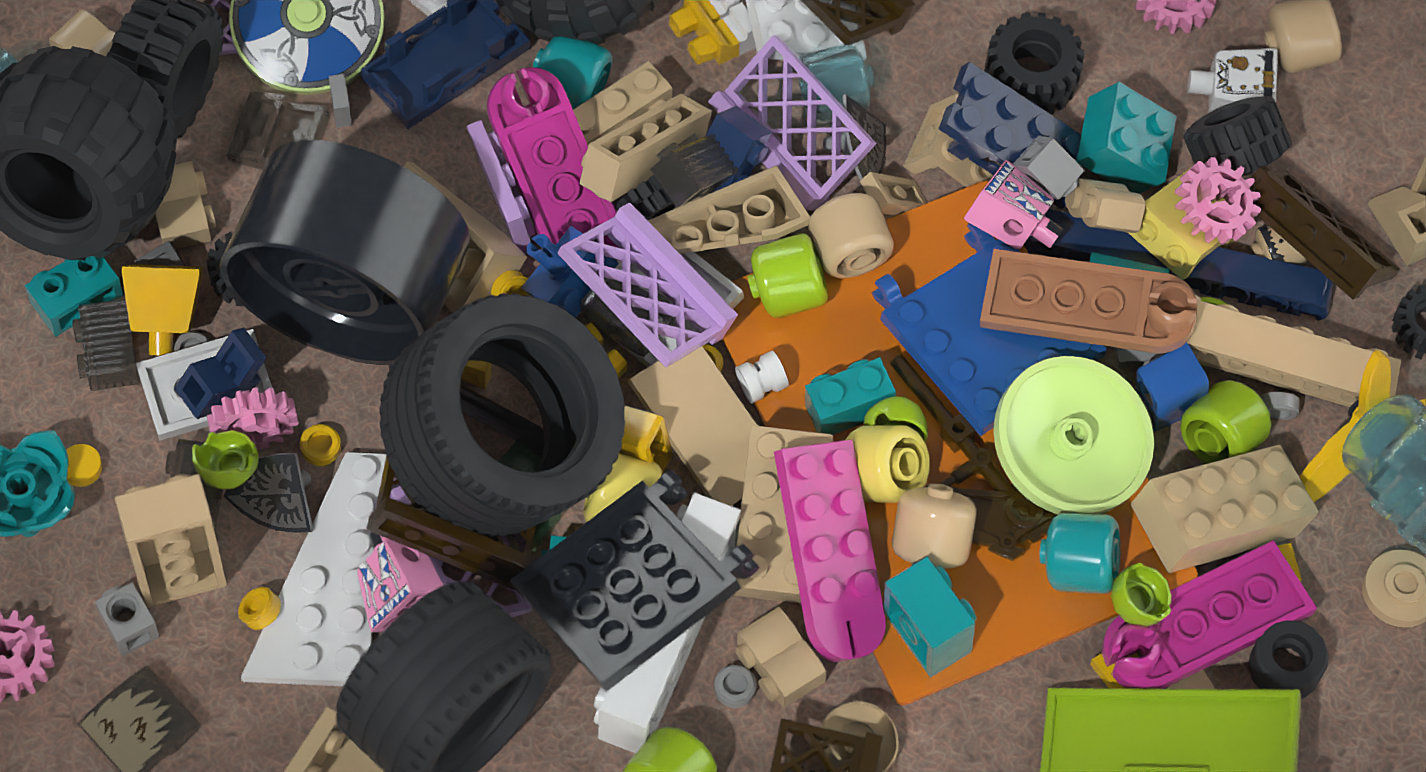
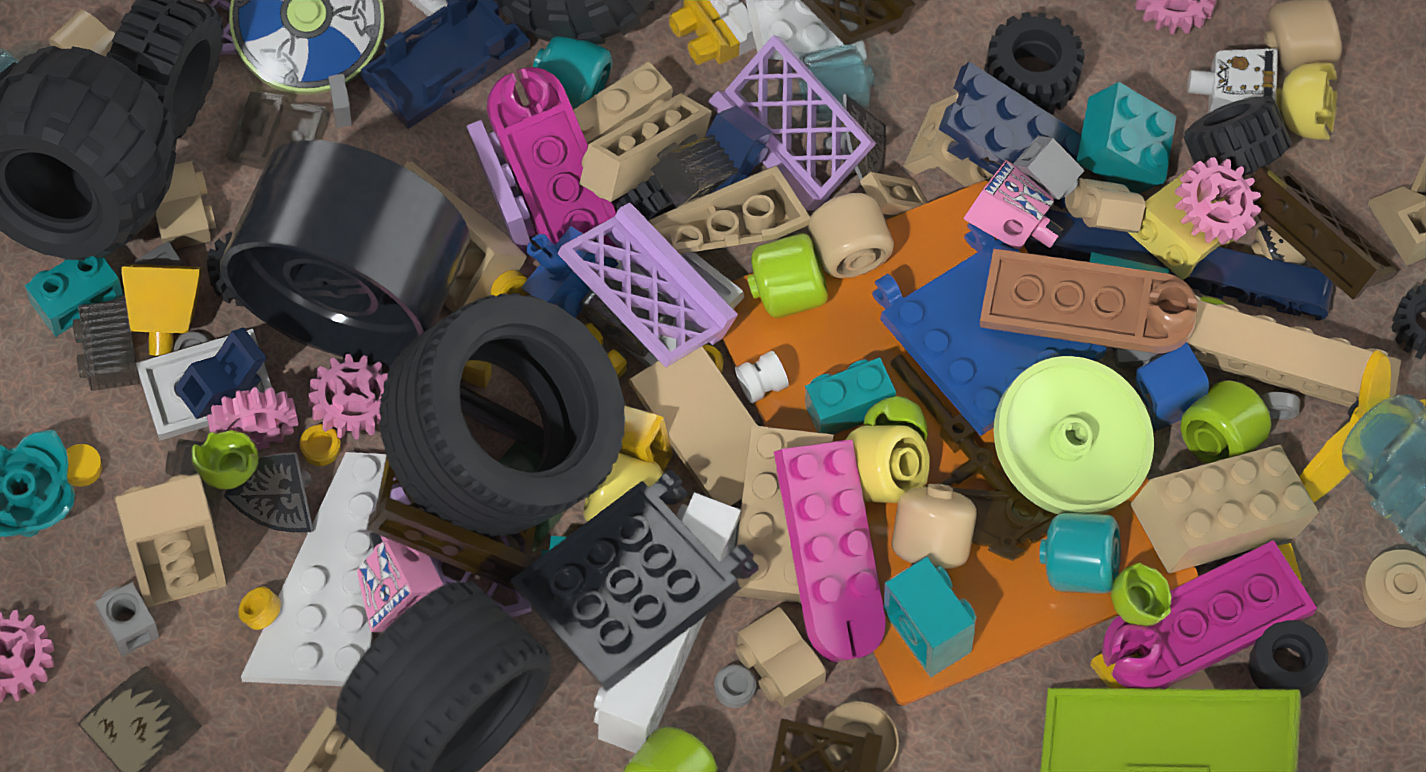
(351, 396): none -> bright pink gear
(1308, 99): none -> light yellow cylinder

